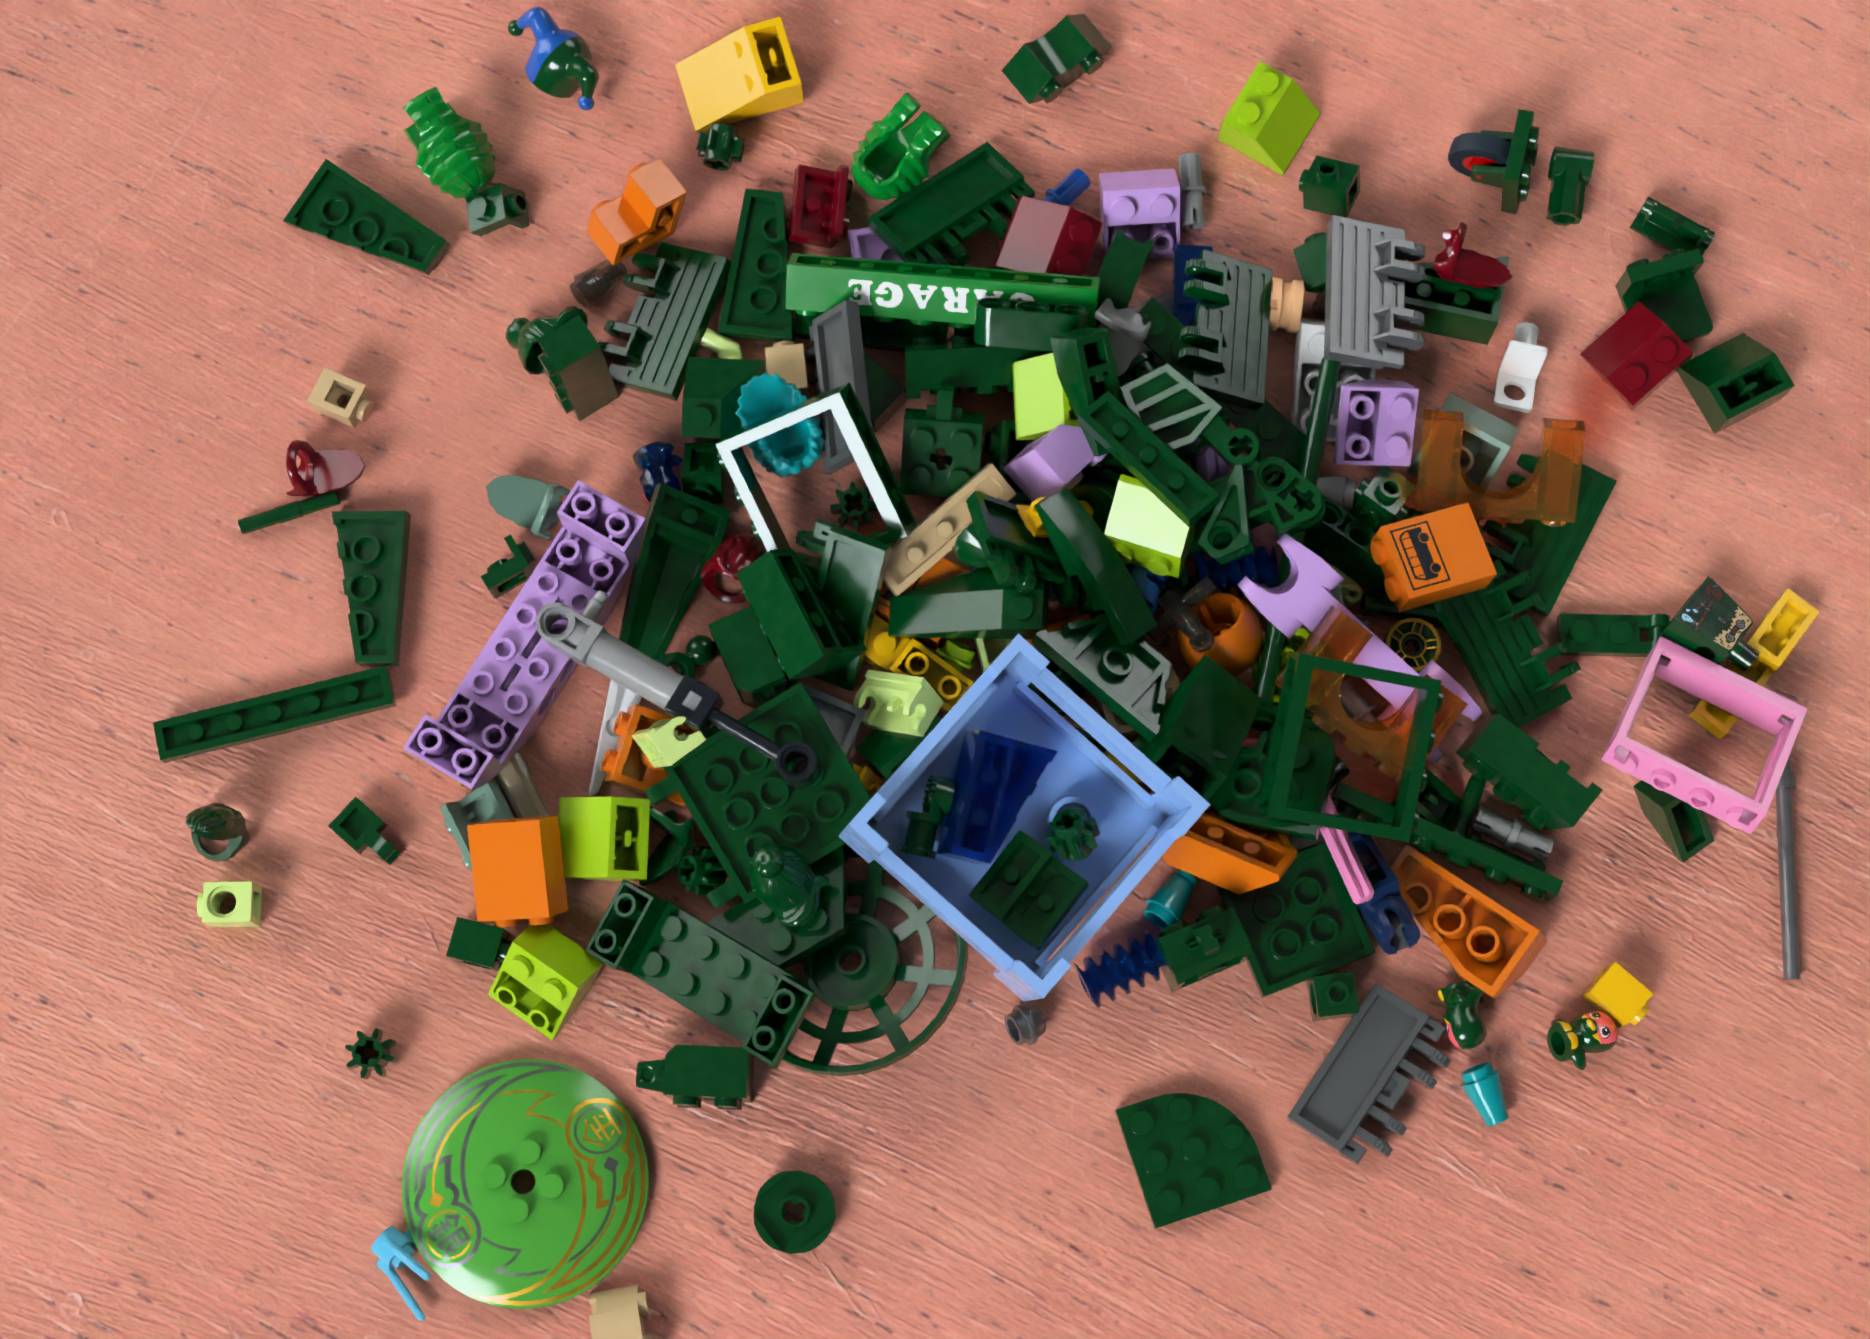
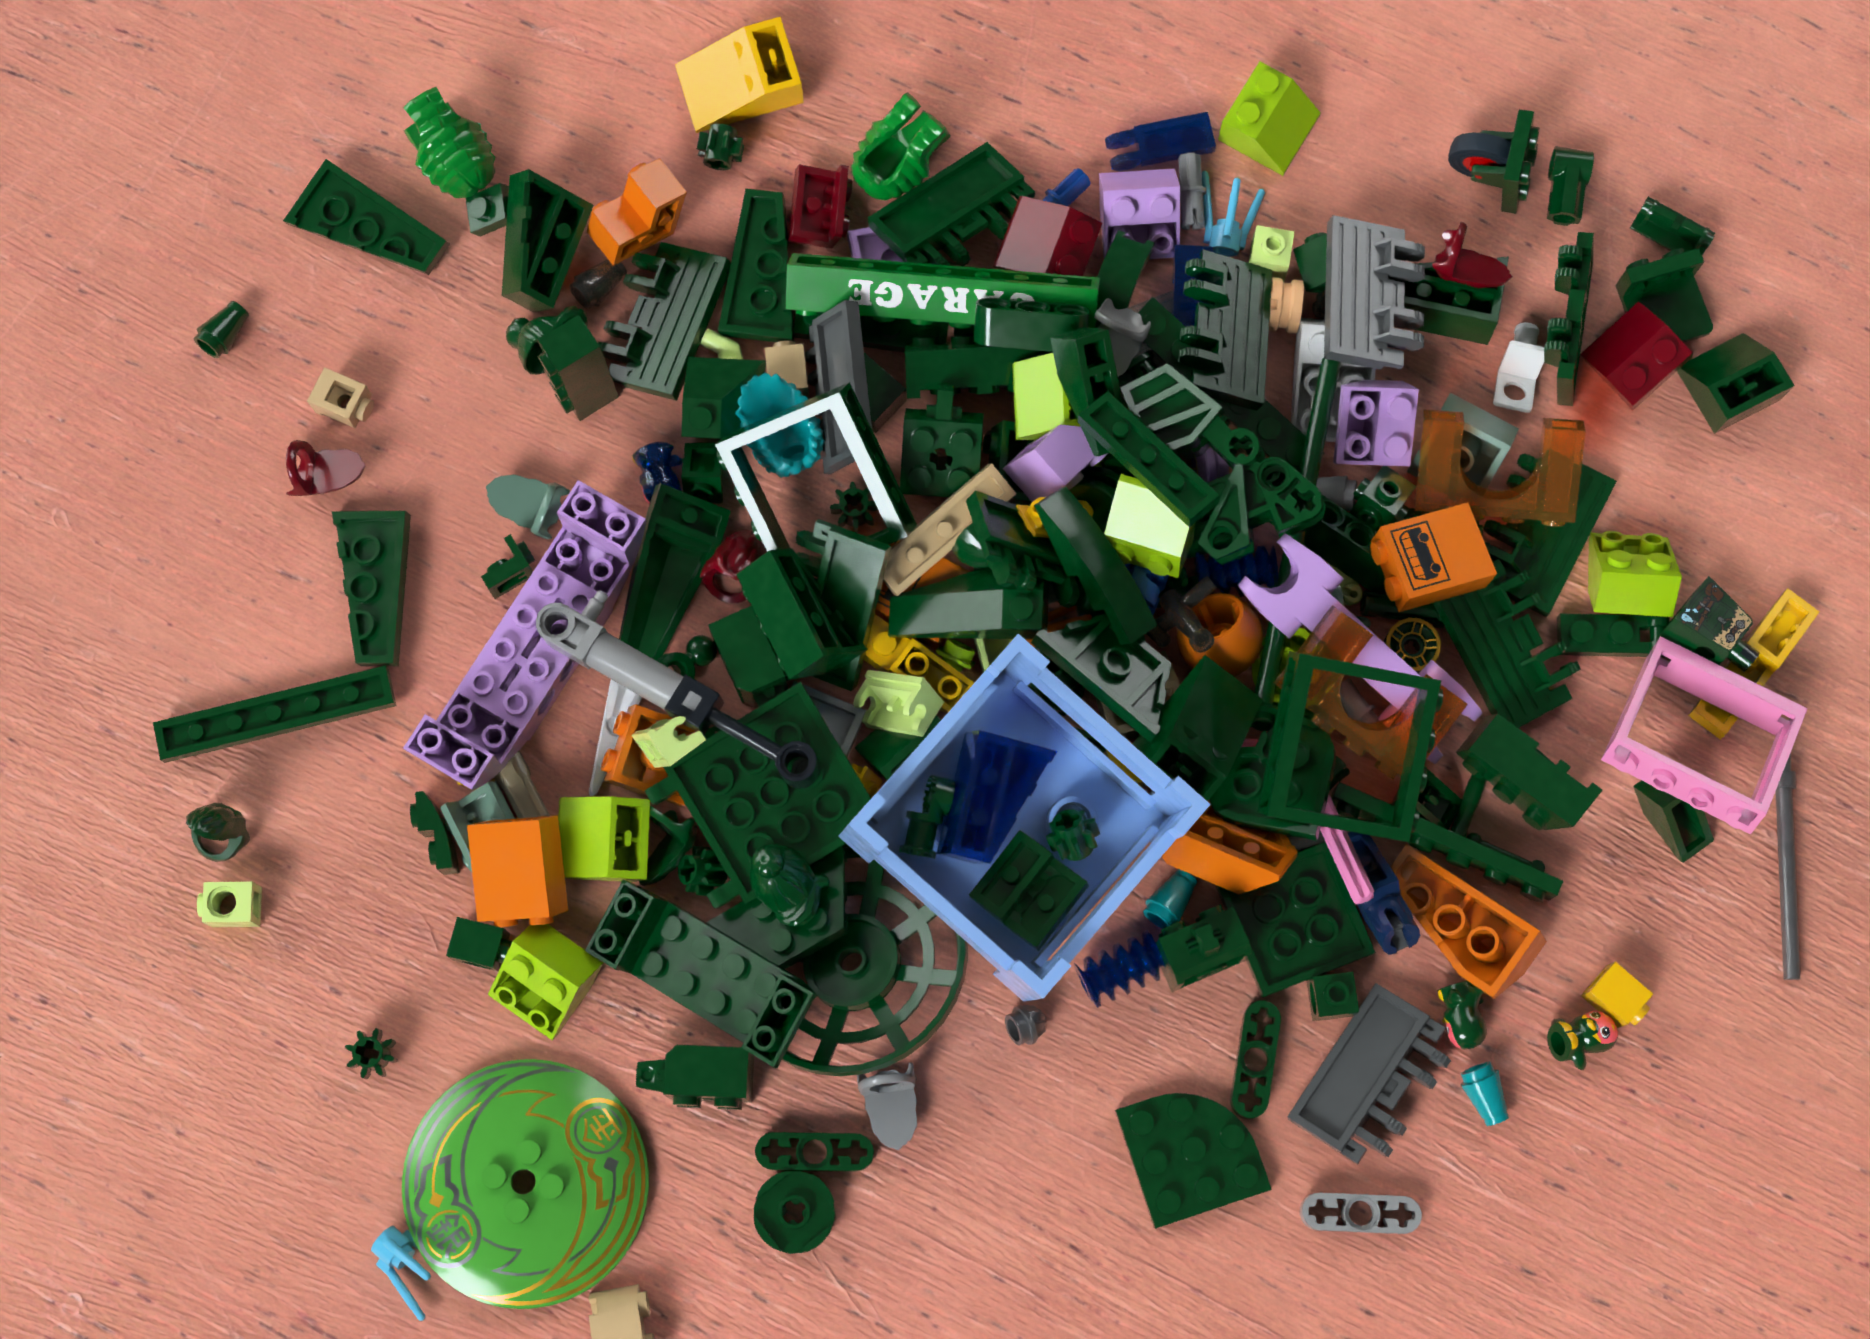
(221, 330): none -> dark green cone
(288, 512): dark green piece -> none
(361, 829): dark green plate -> none
(431, 823): none -> dark green slope
(540, 239): none -> dark green wedge
(559, 58): piece -> none
(783, 1161): none -> dark green beam
(891, 1105): none -> light grey piece
(1057, 59): dark green brick -> none
(1162, 141): none -> clear blue hinge
(1226, 236): none -> medium azure plant
(1270, 1031): none -> dark green beam
(1272, 249): none -> yellowish green brick
(1330, 186): dark green brick -> none
(1391, 1203): none -> light grey beam
(1512, 833): light grey pin -> none
(1566, 334): none -> dark green hinge
(1632, 574): none -> lime slope

